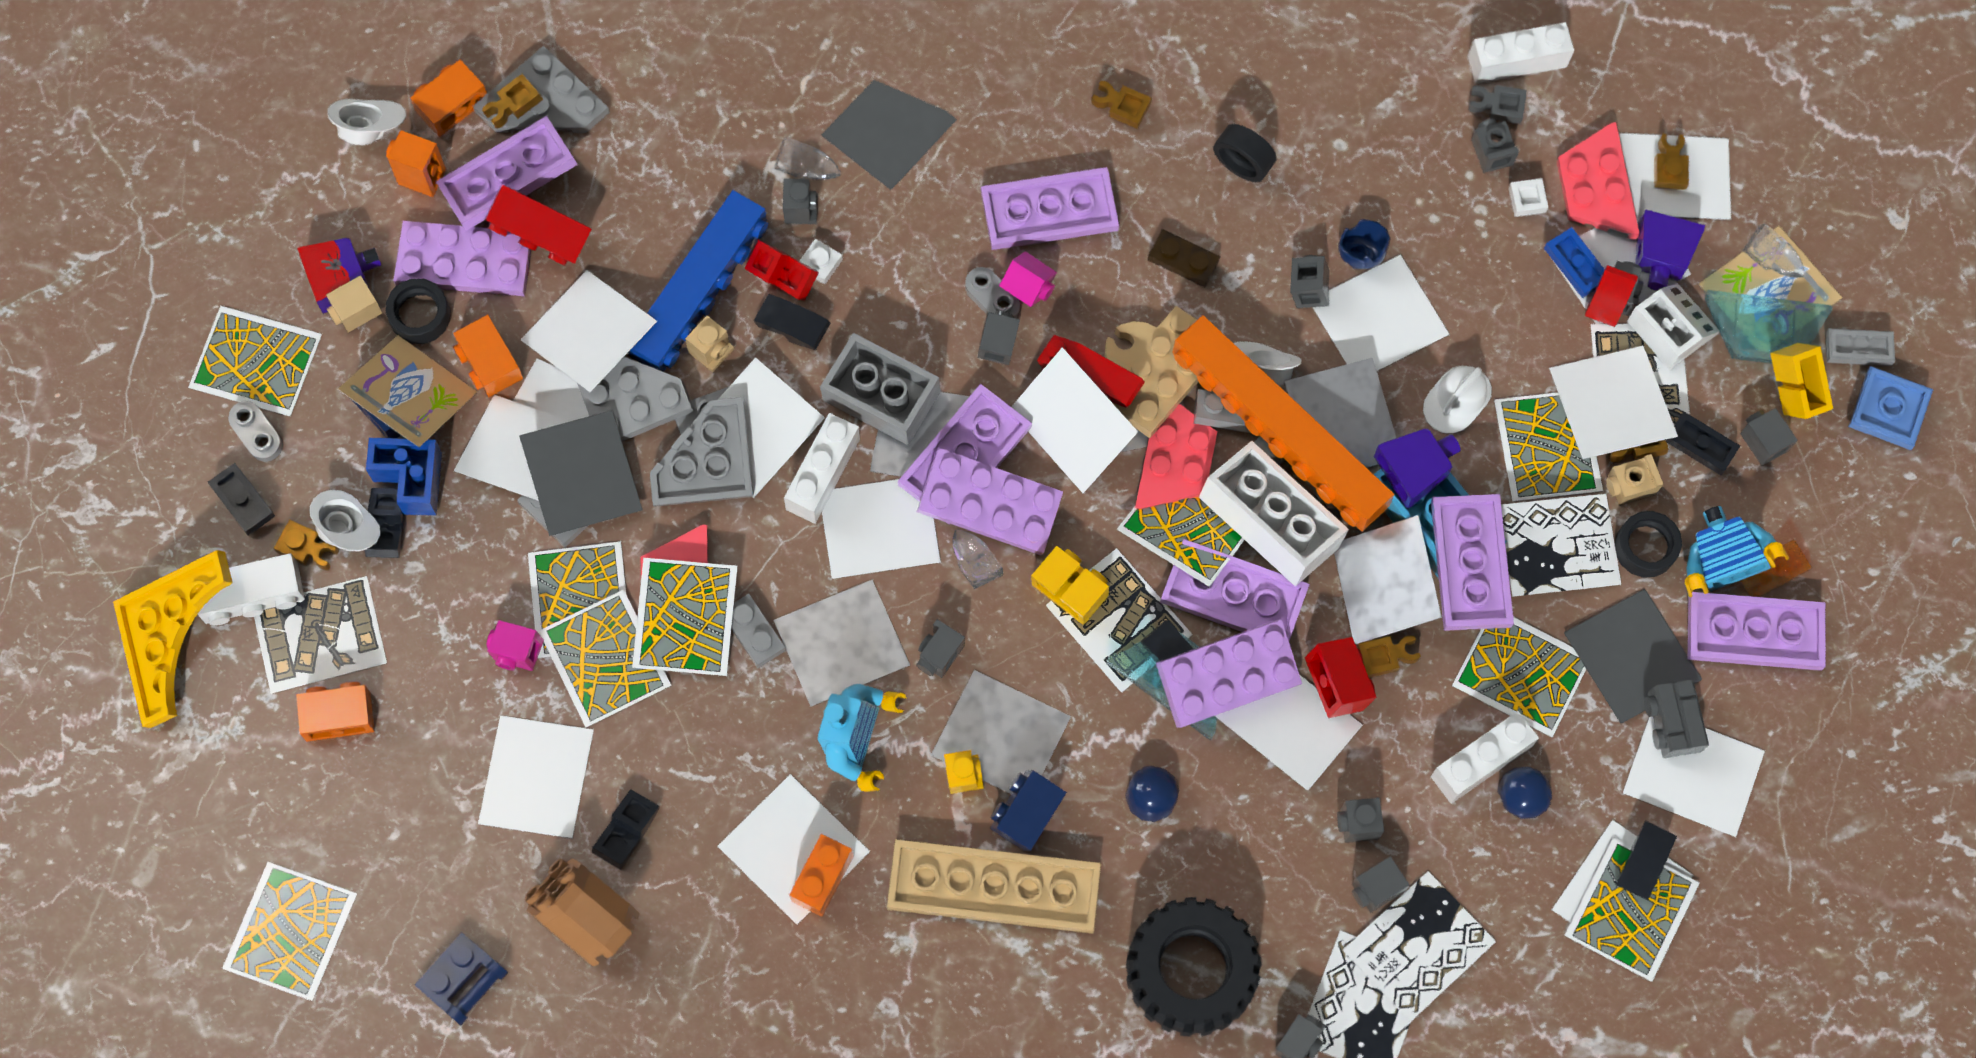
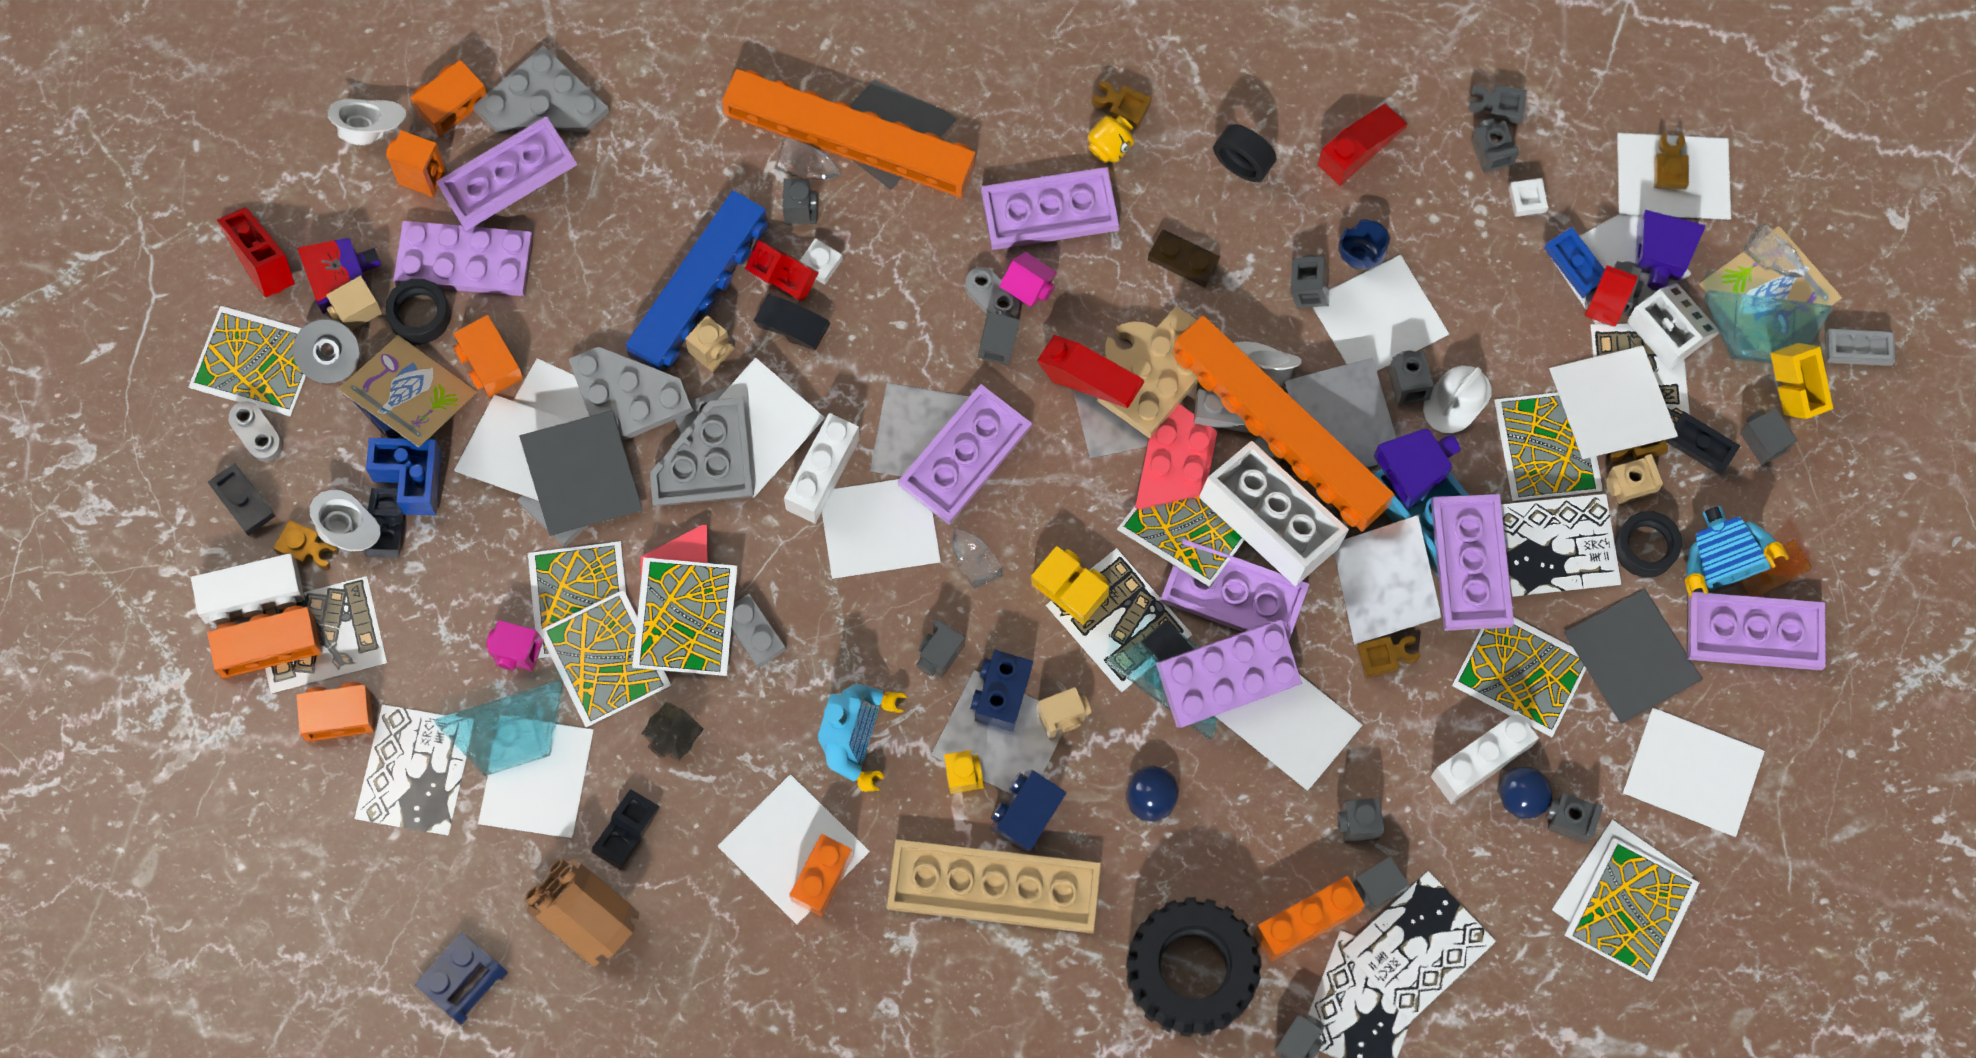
(154, 627): yellow plate -> none
(257, 252): none -> red slope
(264, 641): none -> orange brick
(289, 931): sticker -> none
(325, 366): none -> light grey dish
(411, 773): none -> sticker
(506, 729): none -> clear light blue wing
(515, 98): pearl gold plate -> none
(537, 225): red brick -> none
(588, 330): white sticker -> none
(671, 732): none -> clear smoke brick
(841, 642): flat silver sticker -> none
(849, 132): none -> orange brick
(880, 388): light grey brick -> none
(989, 501): lavender plate -> none
(1003, 690): none -> dark blue brick
(1063, 711): none -> tan brick
(1074, 420): white sticker -> none
(1110, 139): none -> yellow head
(1309, 918): none -> orange brick
(1340, 677): red brick -> none
(1360, 143): none -> red slope
(1410, 377): none -> dark grey brick
(1520, 53): white brick -> none
(1580, 829): none -> dark grey brick
(1598, 183): coral wing -> none
(1646, 860): black slope -> none
(1676, 719): dark grey brick -> none
(1890, 408): medium blue plate -> none

